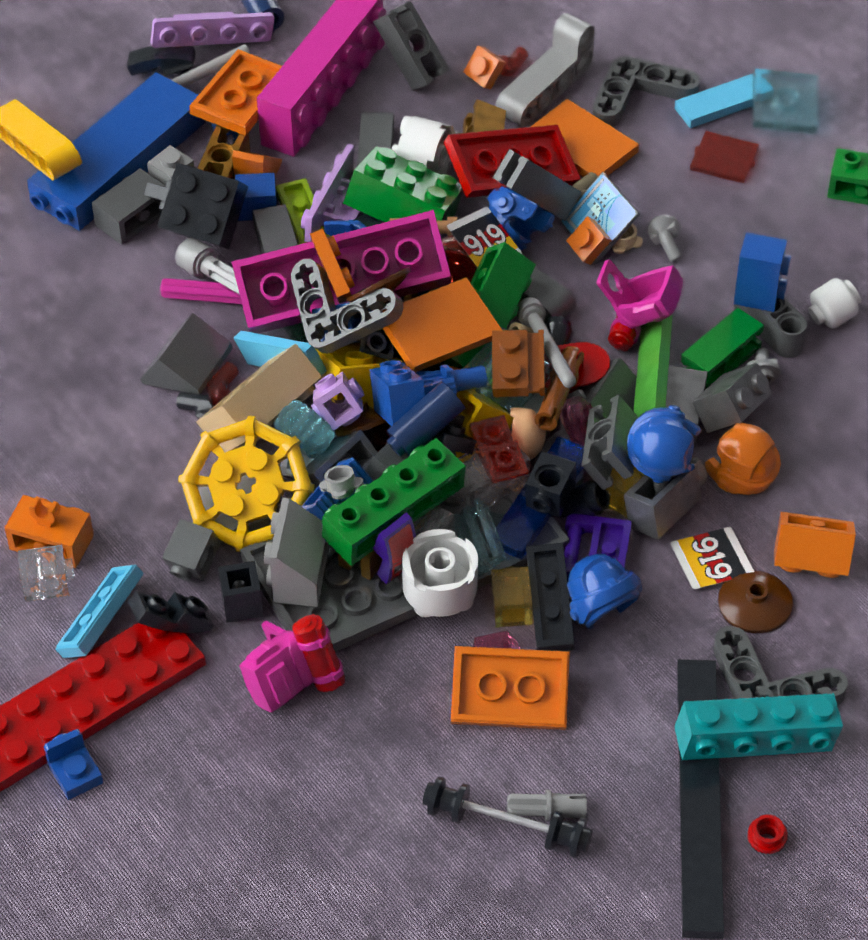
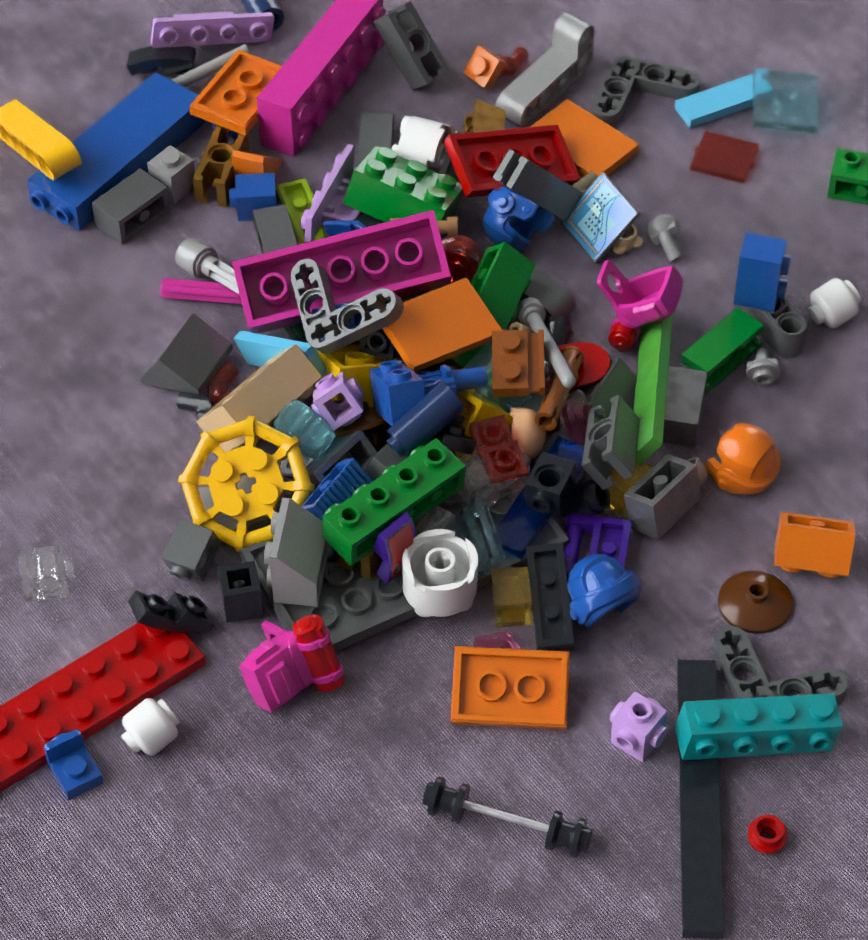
(44, 524): orange brick -> none
(99, 611): medium azure tile -> none
(150, 727): none -> white head
(199, 205): black hinge -> none
(328, 251): orange plate -> none
(340, 481): light grey plate -> none
(389, 282): reddish brown dish -> none
(479, 232): sticker -> none
(546, 804): light grey axle -> none
(588, 240): orange plate -> none
(638, 726): none -> lavender brick
(662, 443): blue helmet -> none
(711, 557): sticker -> none
(732, 397): flat silver brick -> none

